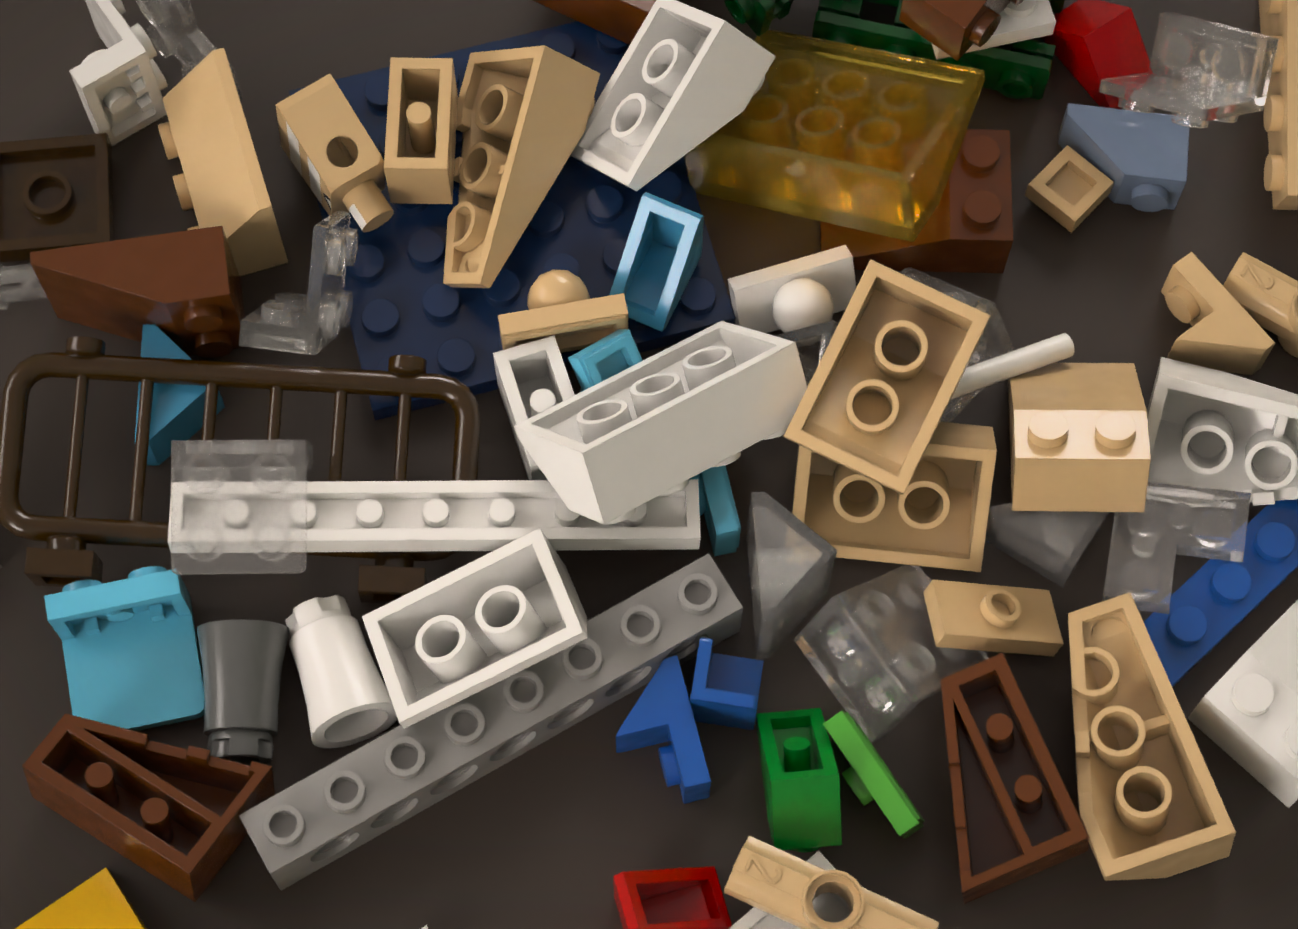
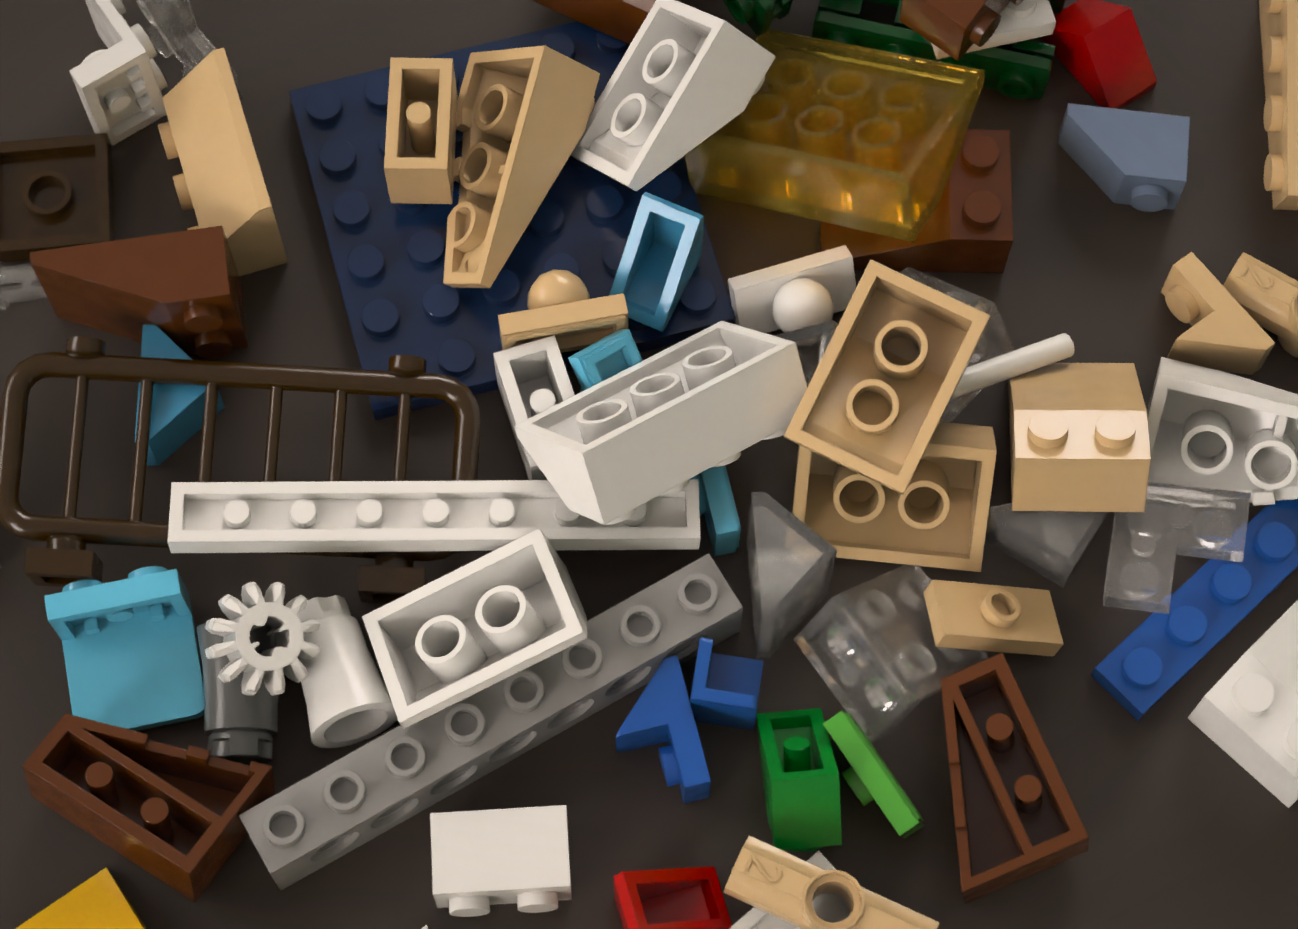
(239, 506): clear bracket -> none
(271, 663): none -> white gear
(313, 320): clear bracket -> none
(334, 153): tan torso -> none
(500, 859): none -> white brick
(1069, 188): tan plate -> none
(1137, 761): tan wedge -> none
(1199, 72): clear bracket -> none

